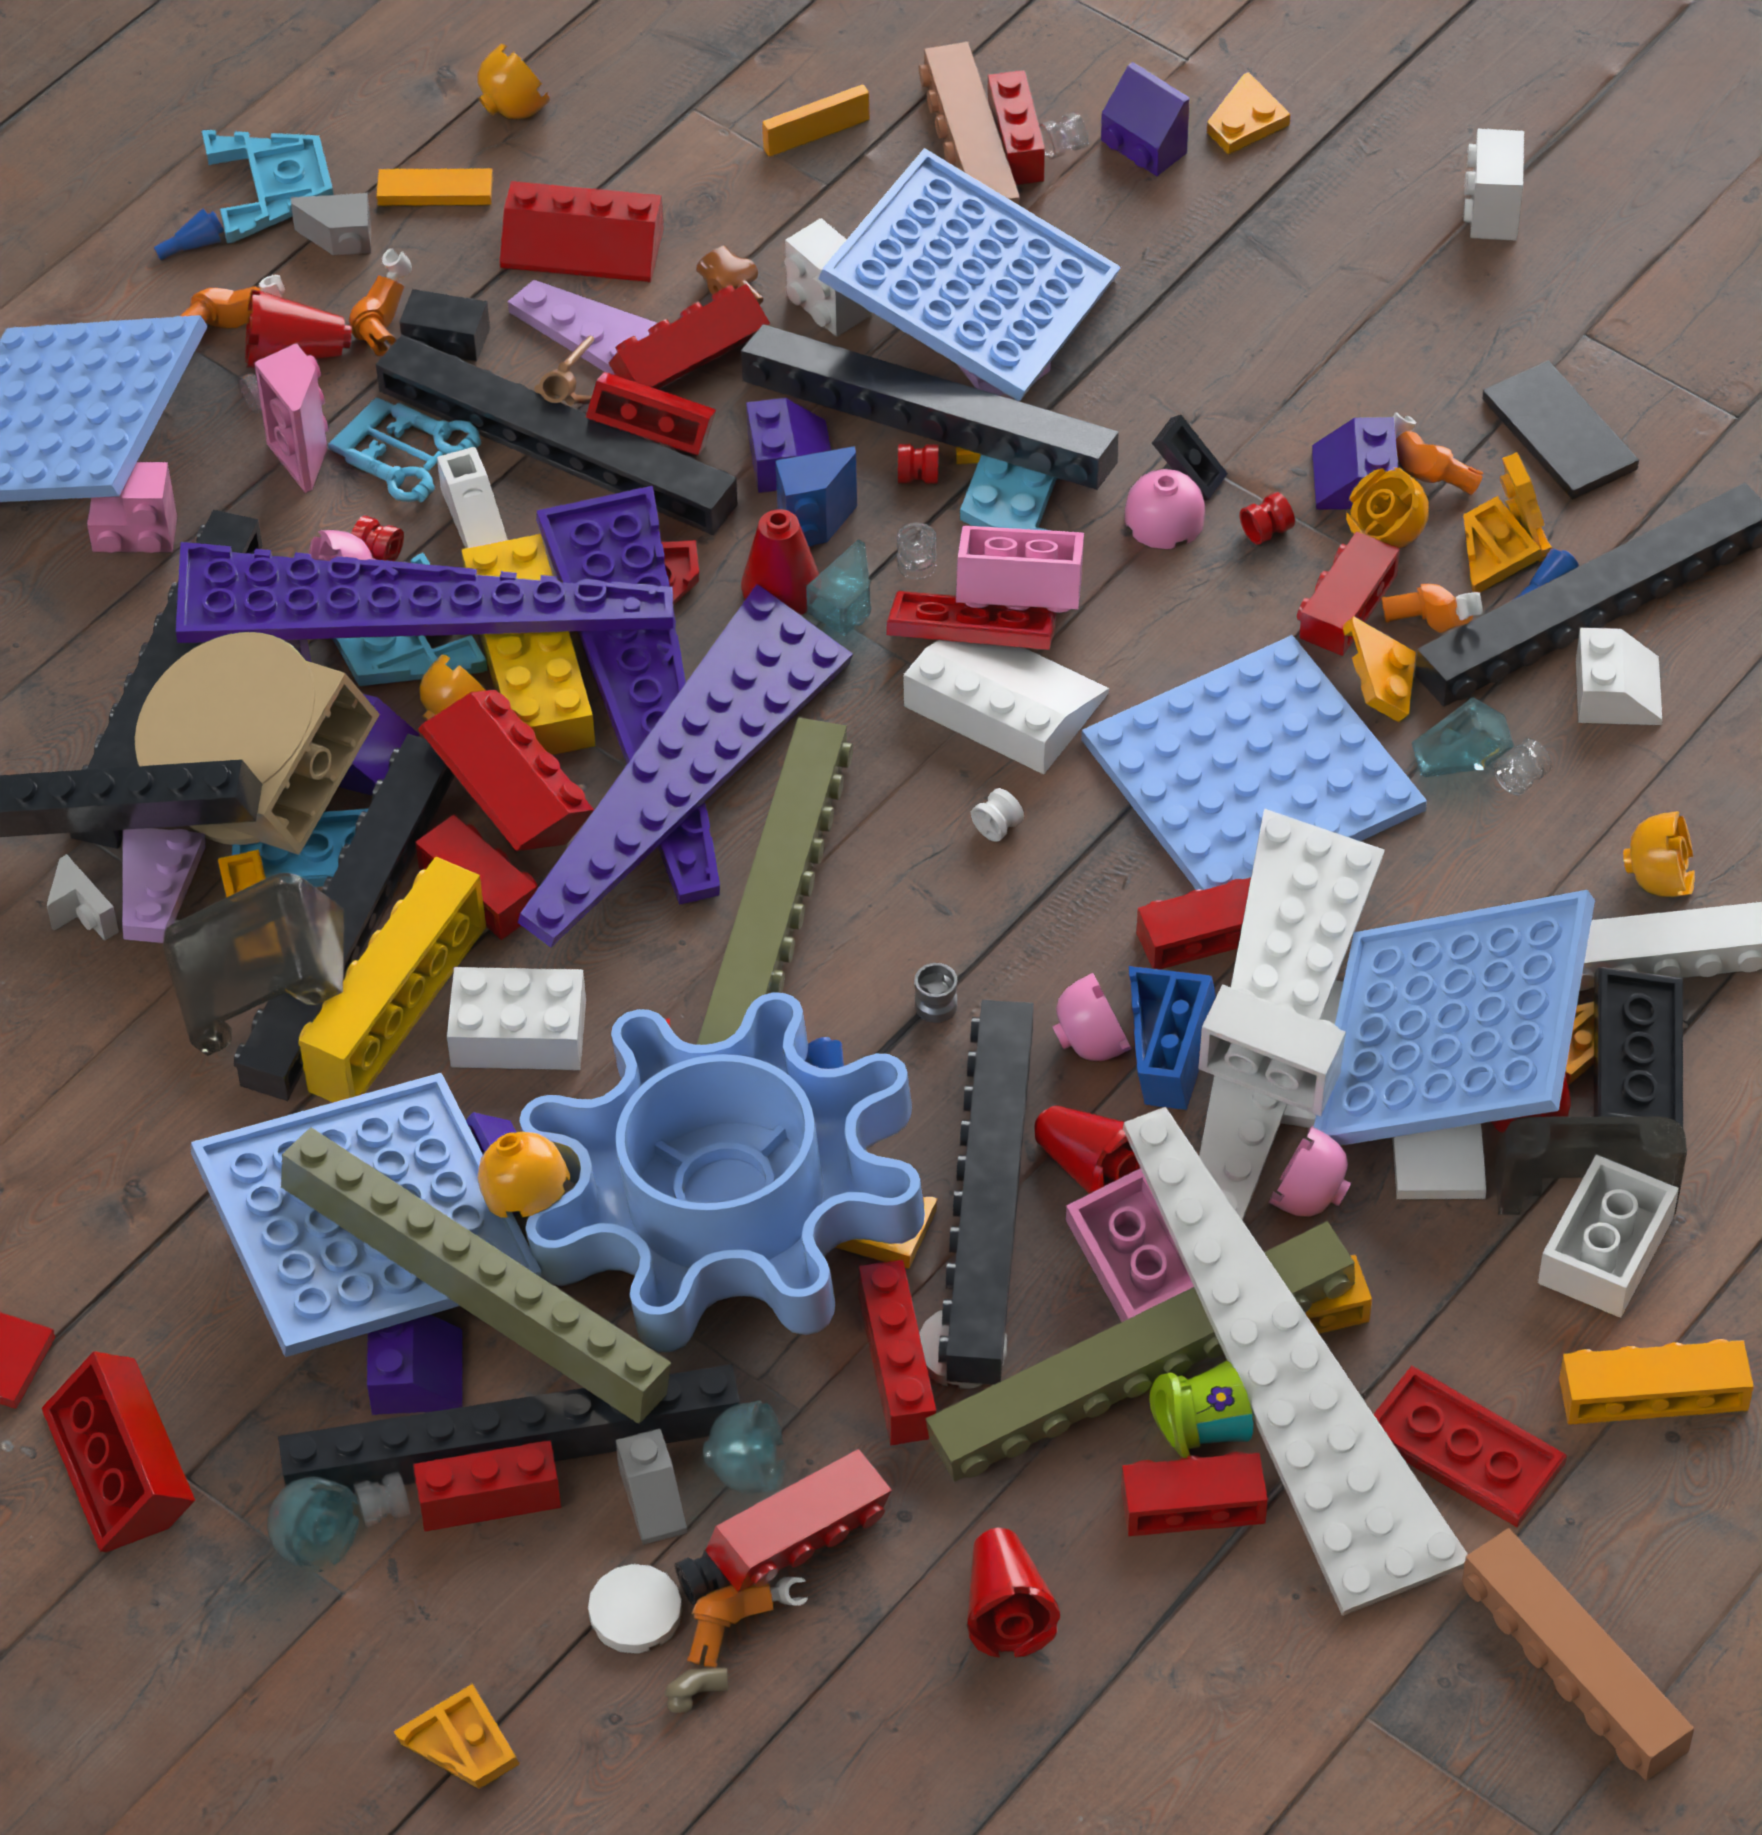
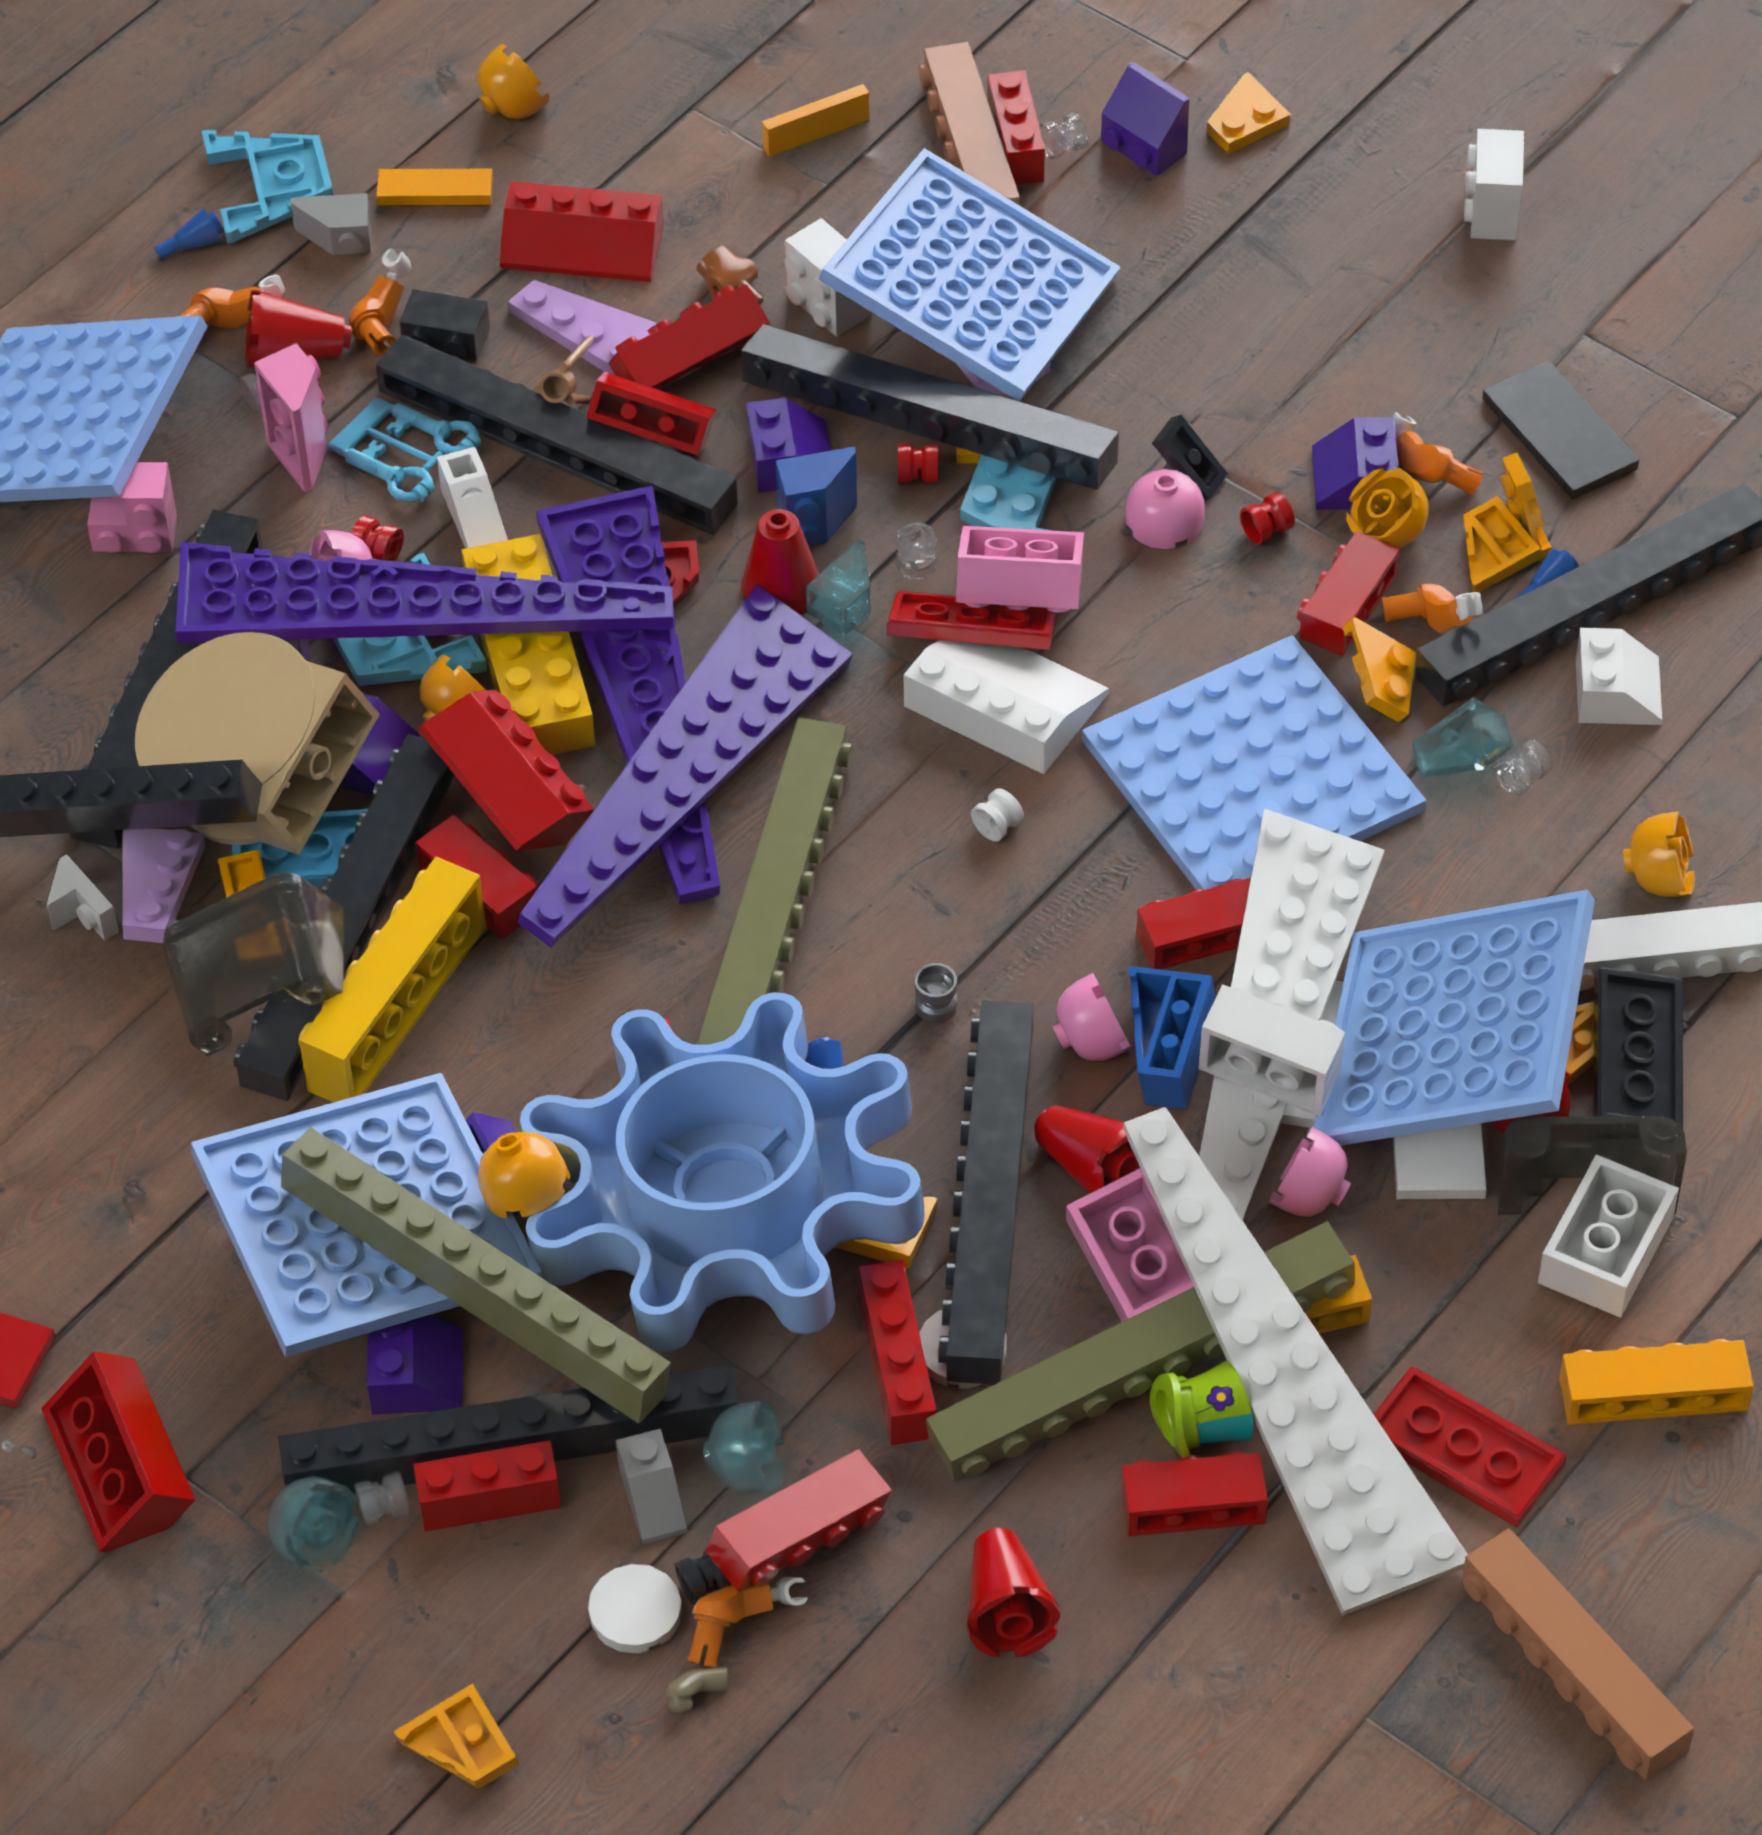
(516, 1018): white brick -> none

